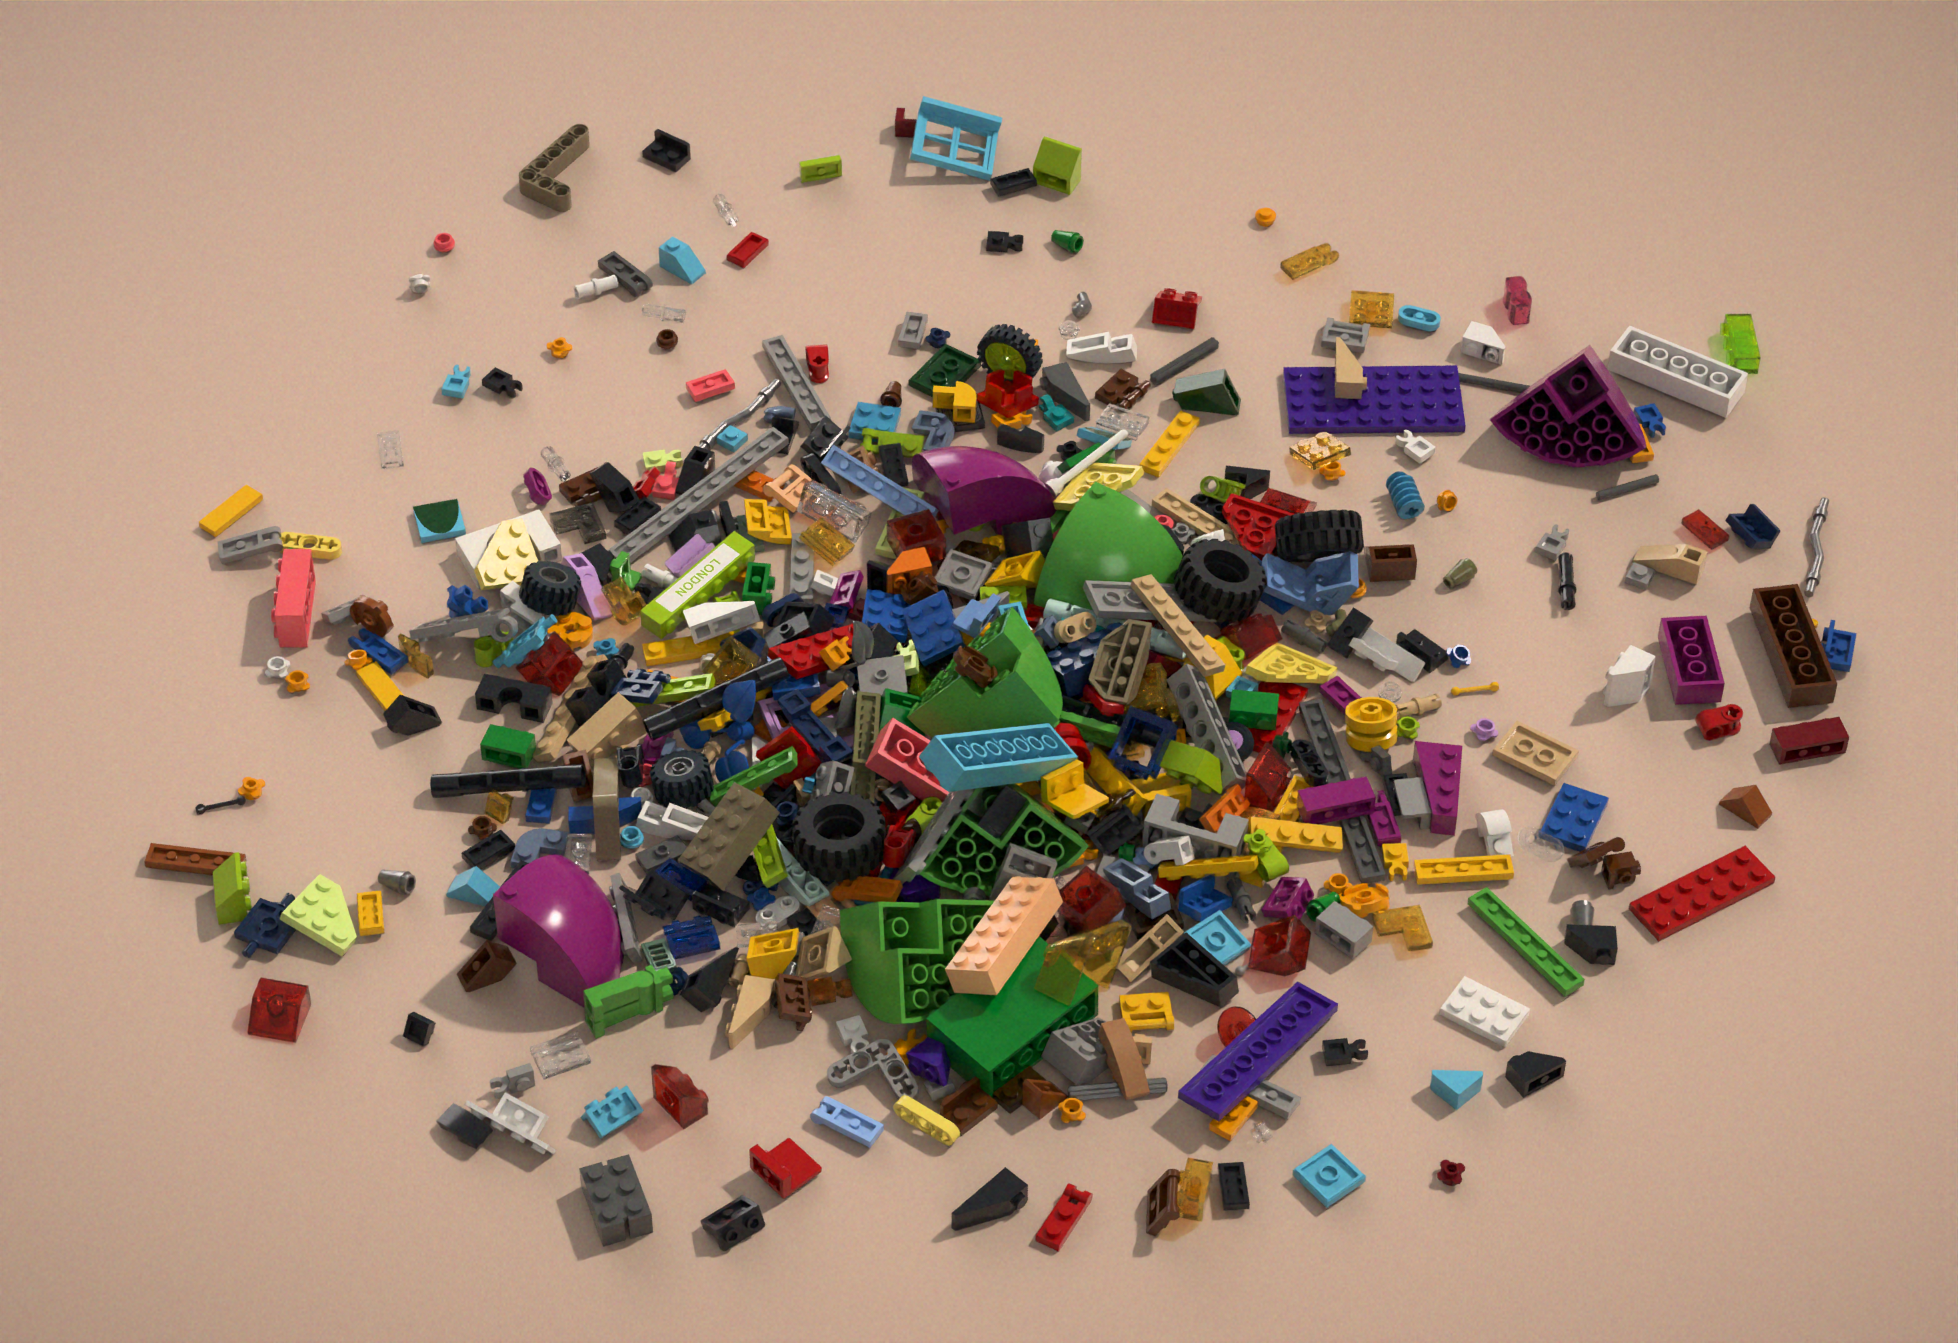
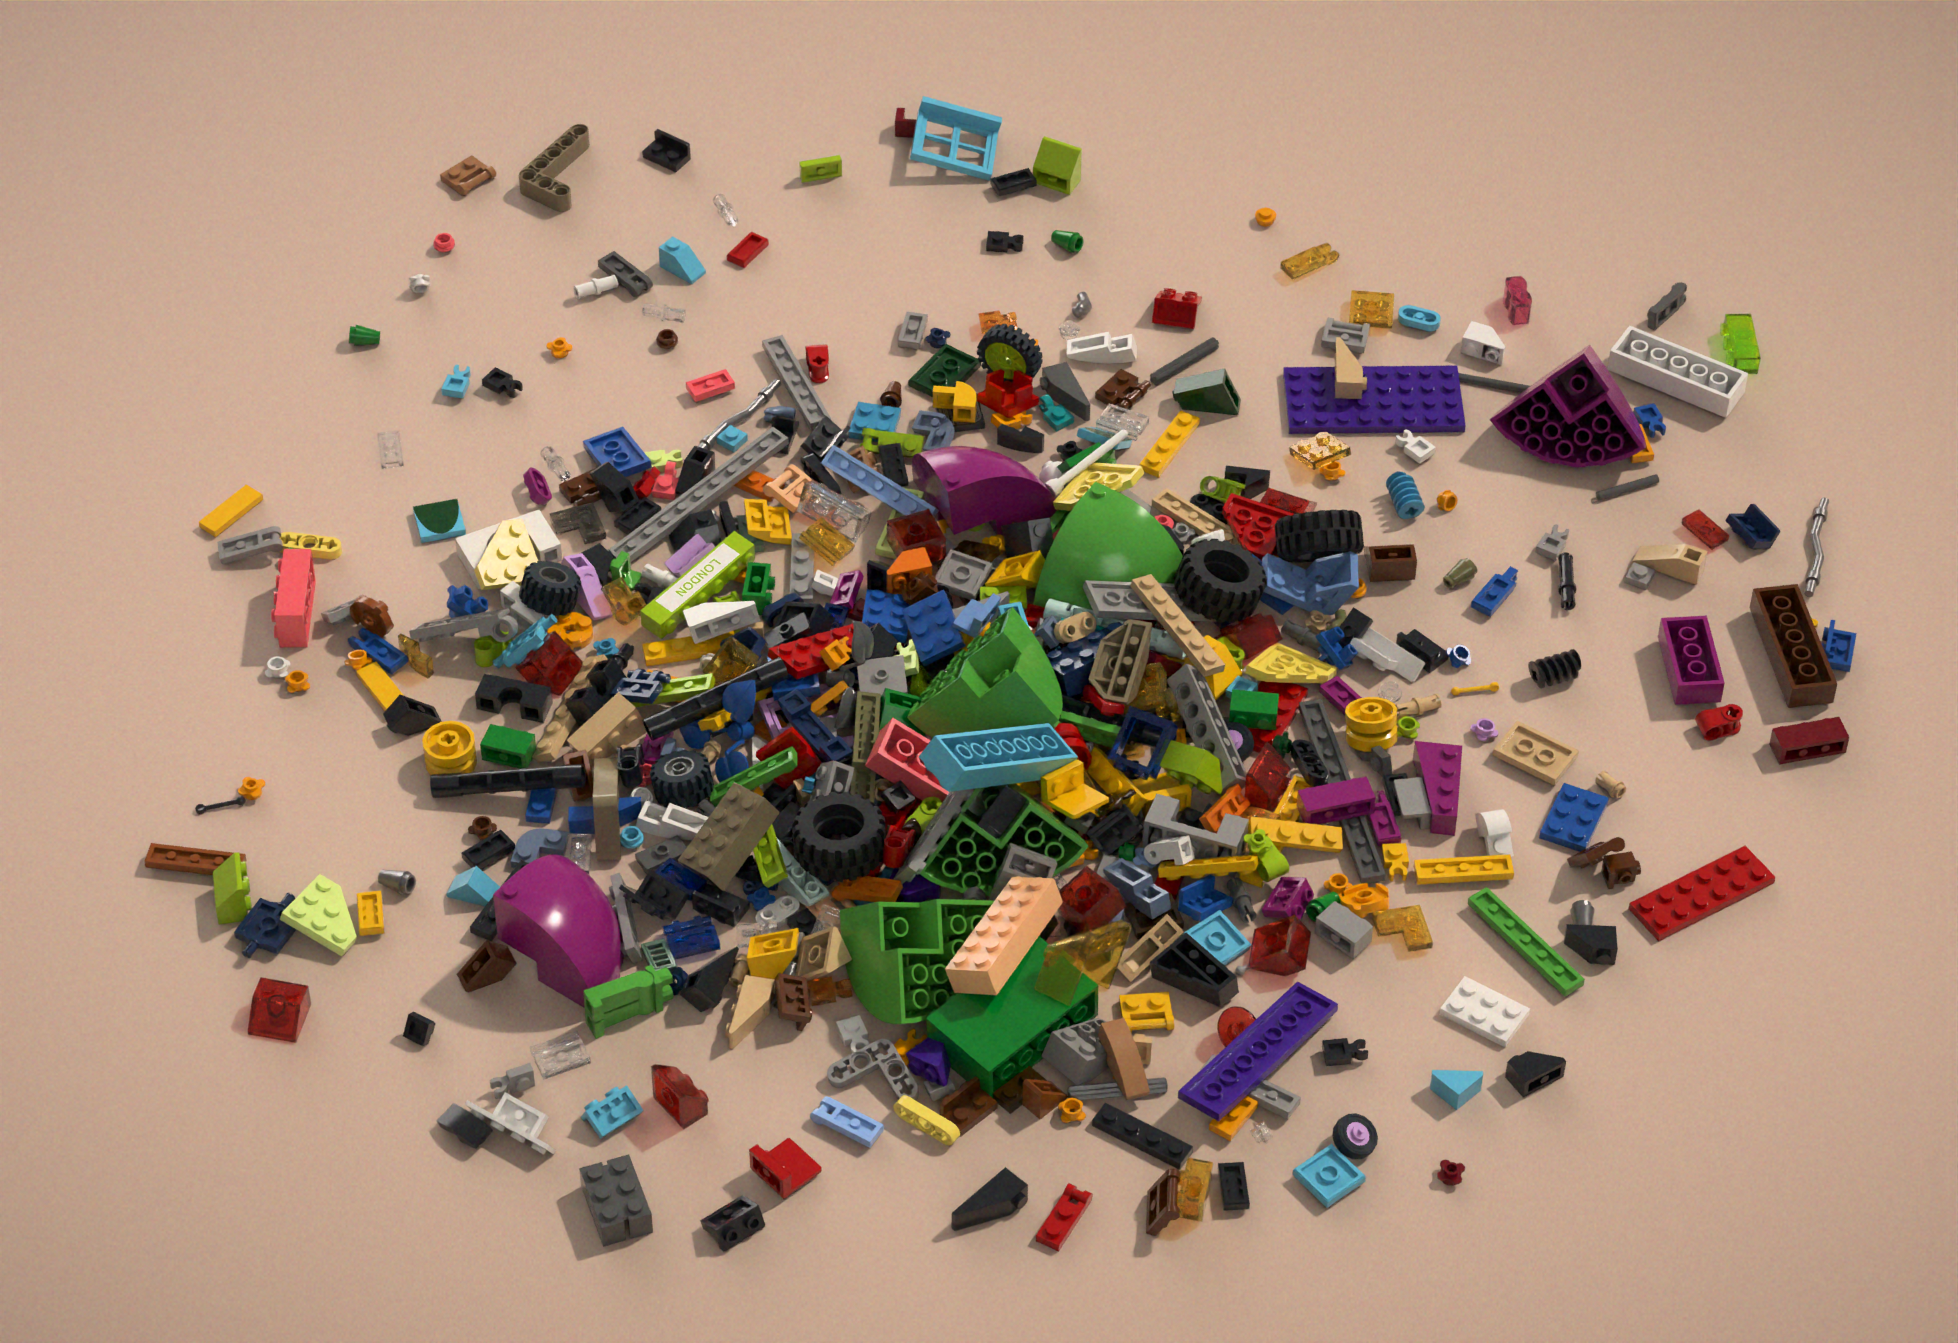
(363, 336): none -> green cone
(449, 748): none -> yellow wheel
(467, 175): none -> medium nougat plate
(499, 806): clear yellow tile -> none
(619, 450): none -> blue plate
(787, 812): dark blue plate -> none
(973, 664): reddish brown plate -> none
(993, 318): none -> clear orange plate
(1142, 1136): none -> black plate
(1332, 651): none -> blue hips
(1355, 1136): none -> black wheel
(1495, 592): none -> blue hinge
(1541, 845): clear plate -> none
(1555, 668): none -> black piece
(1614, 787): none -> tan pin
(1629, 677): white slope -> none
(1667, 306): none -> dark grey hinge
(1747, 804): dark orange slope -> none

